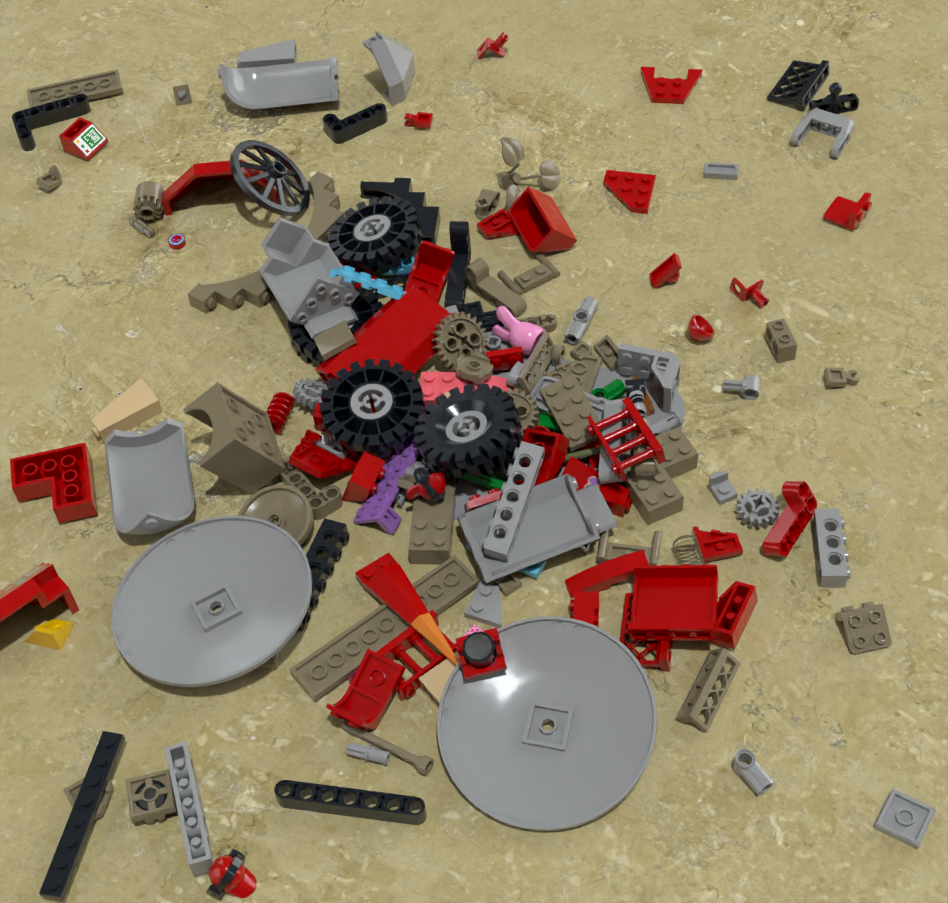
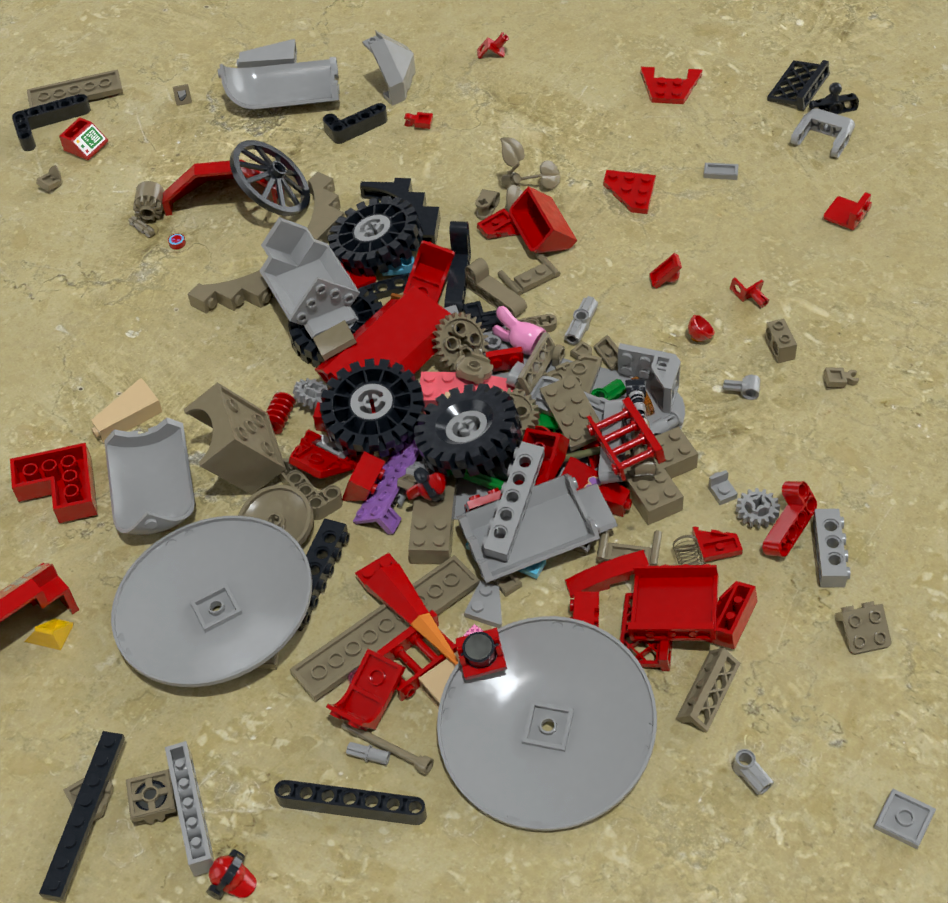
(351, 276): medium azure wing -> none

